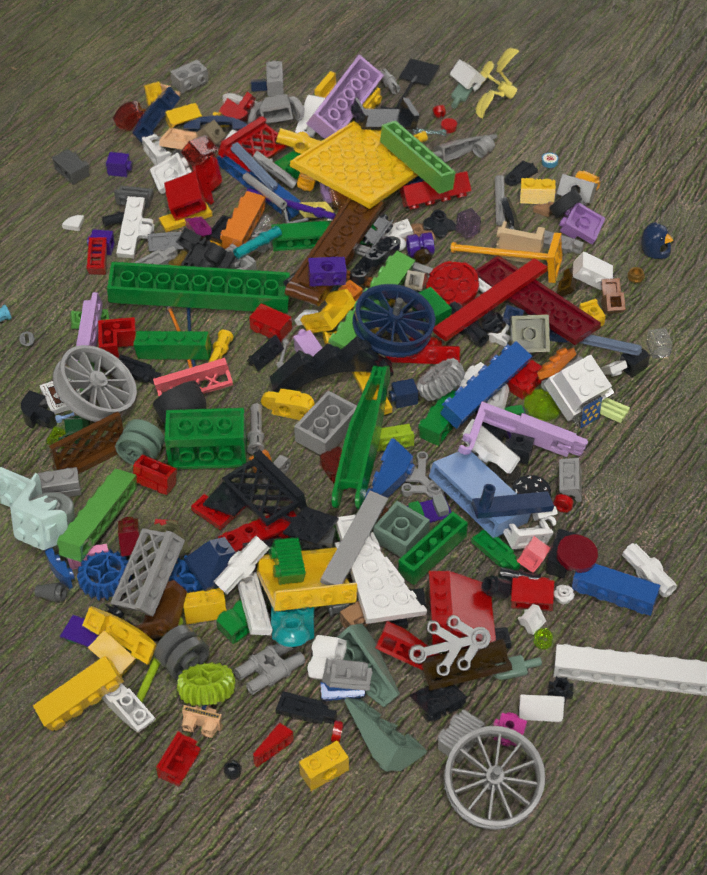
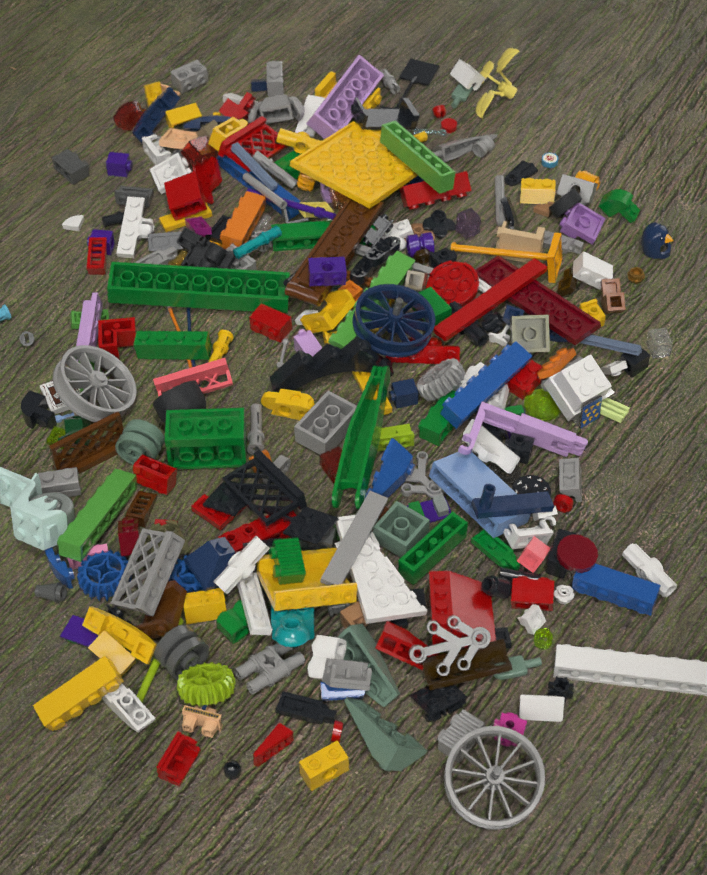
(140, 371): black hinge -> none
(143, 518): none -> reddish brown slope
(225, 130): none -> yellow hinge
(266, 353): black hinge -> none
(441, 256): none -> black brick
(619, 201): none -> green brick

